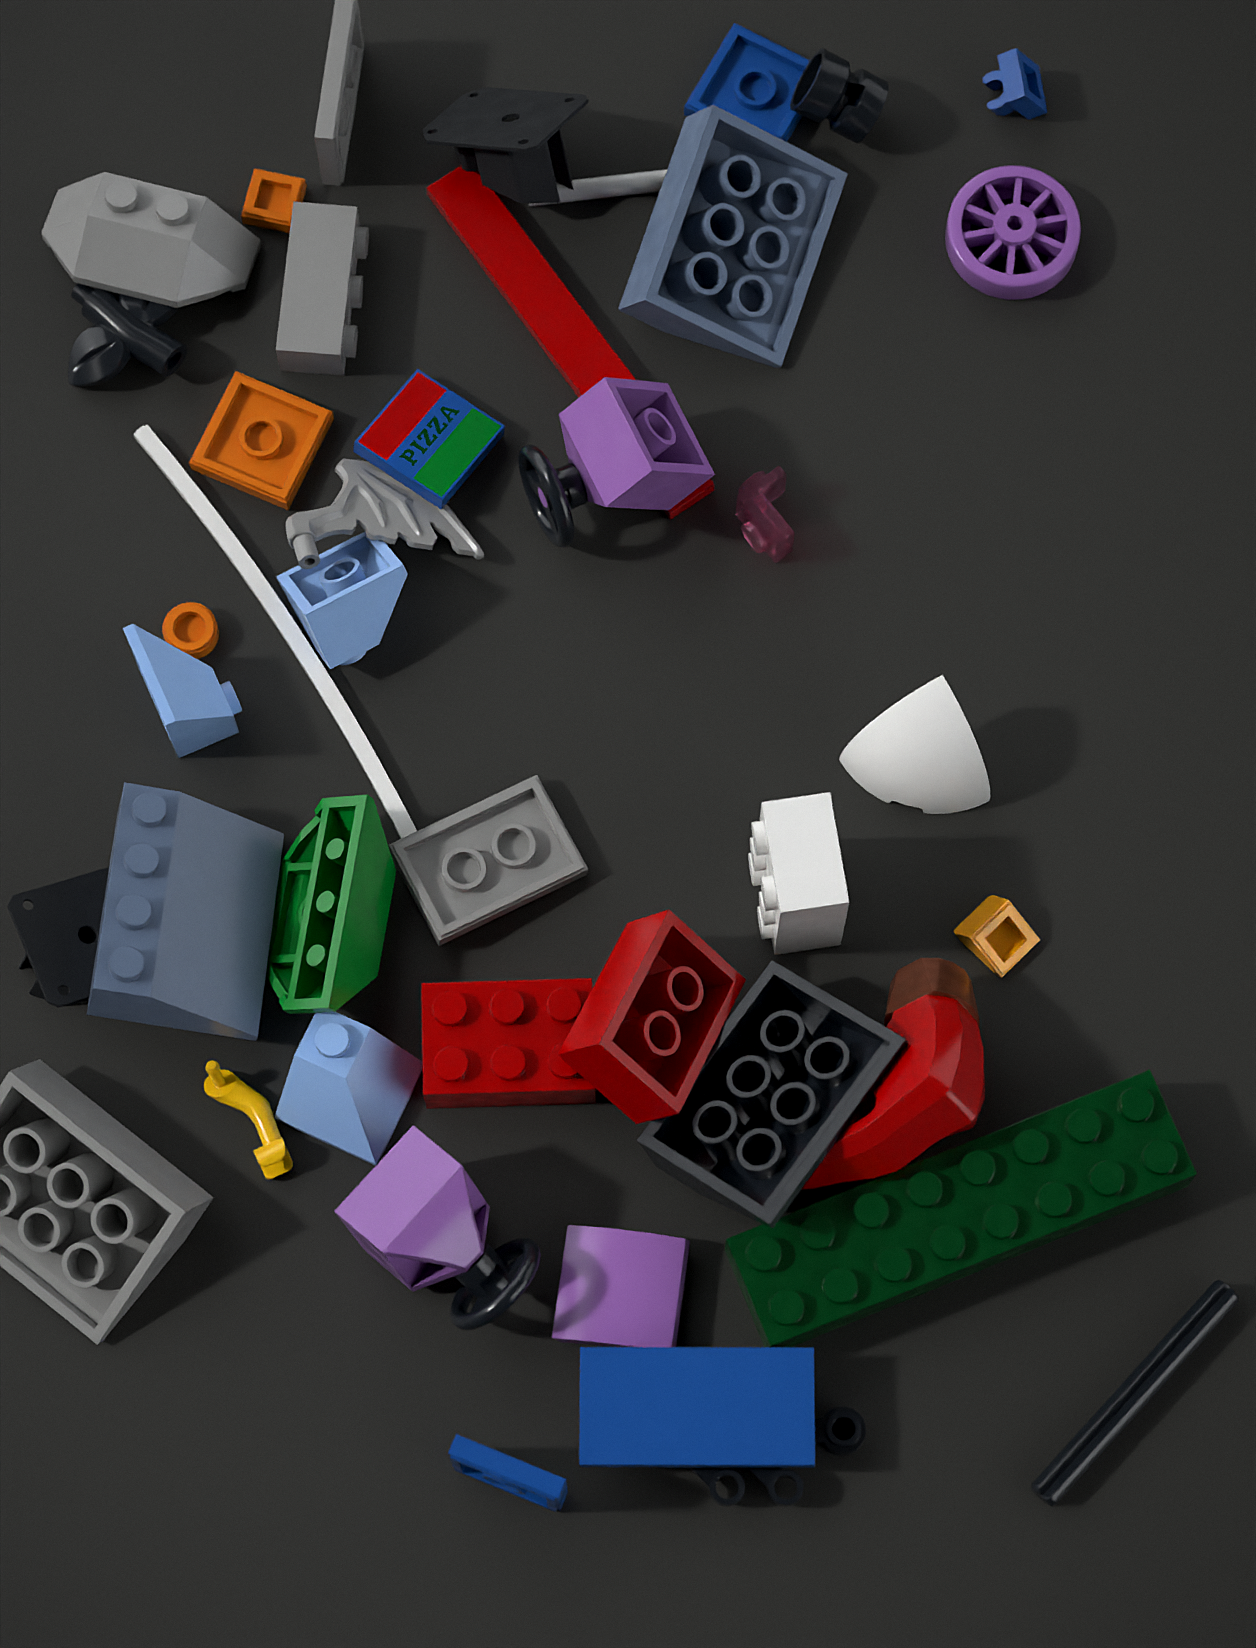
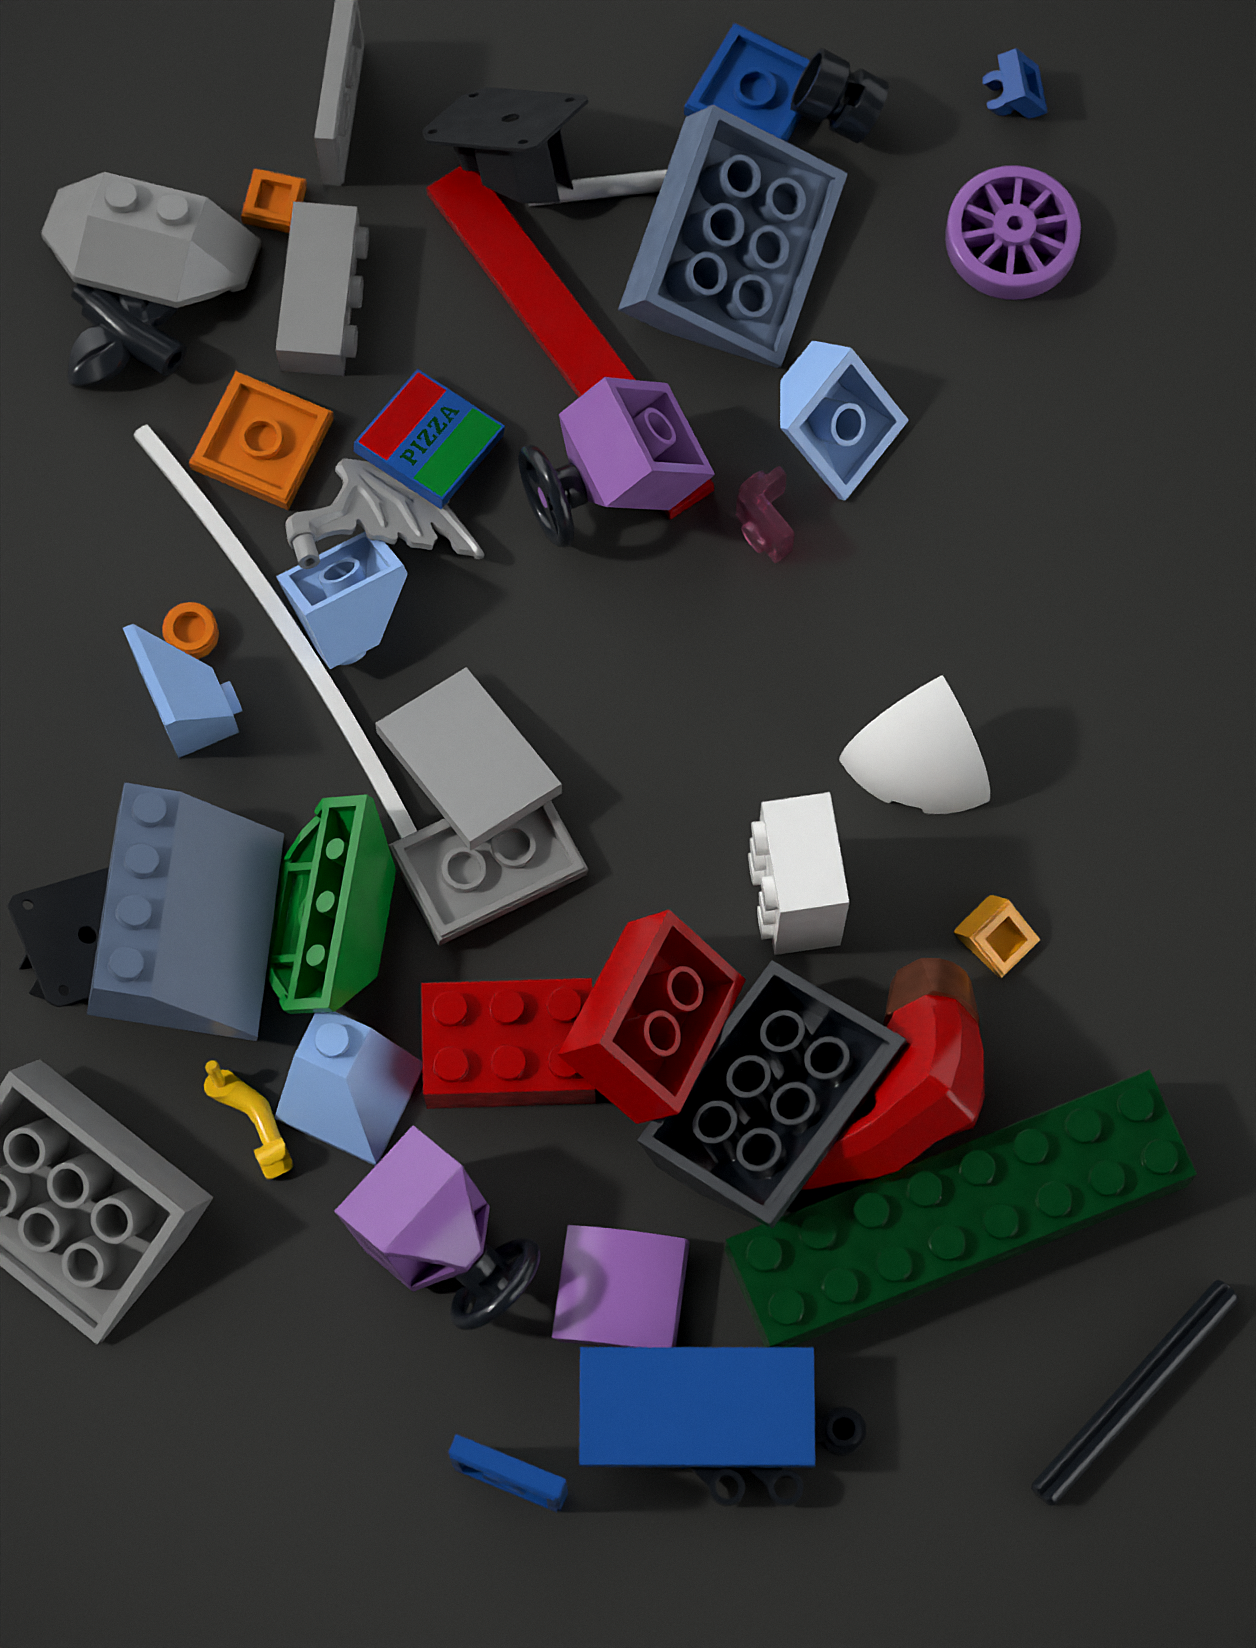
(468, 758): none -> light grey tile
(837, 414): none -> light blue slope

